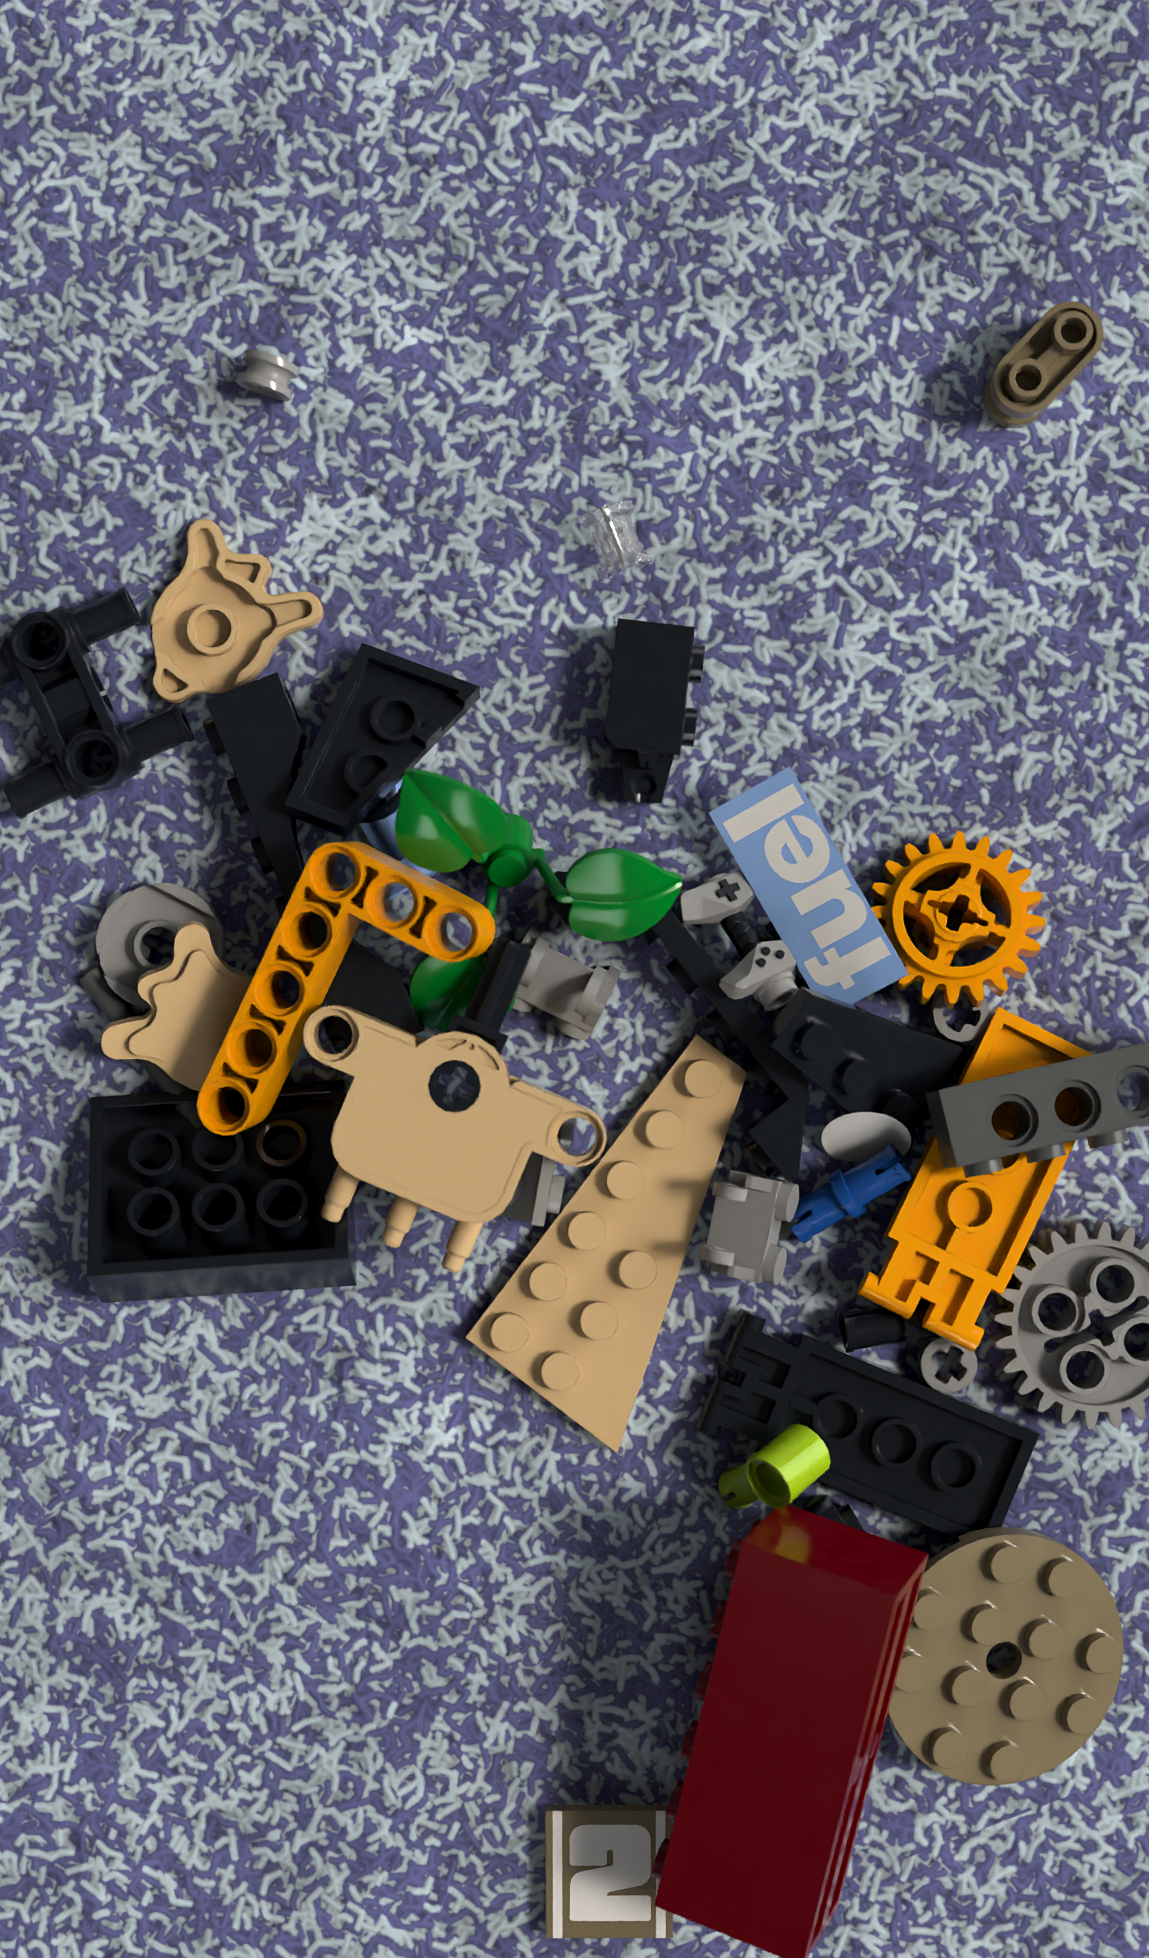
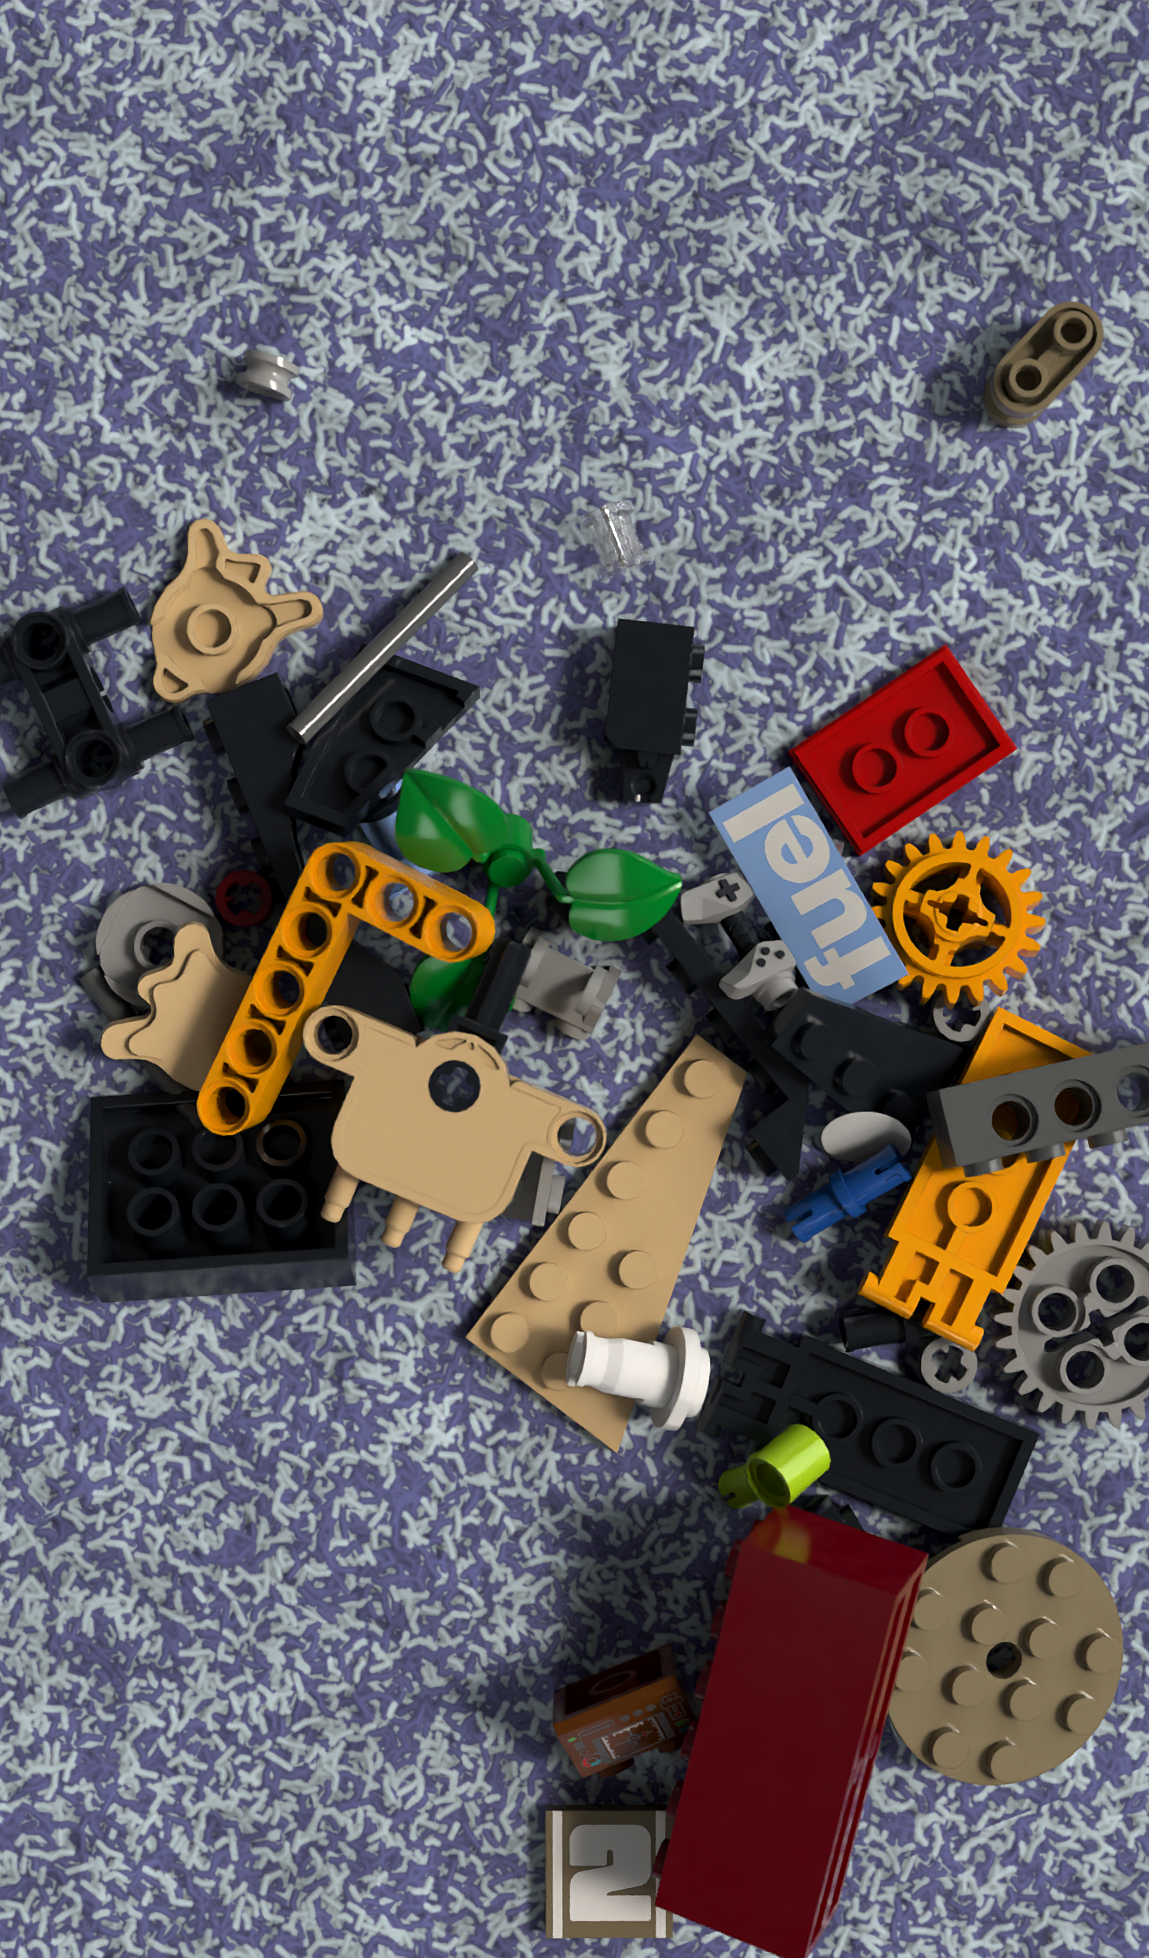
(245, 879): none -> dark red bush
(382, 648): none -> dark grey piece
(624, 1712): none -> reddish brown slope
(661, 1375): none -> white piece
(748, 1226): light grey piece -> none
(902, 750): none -> red tile

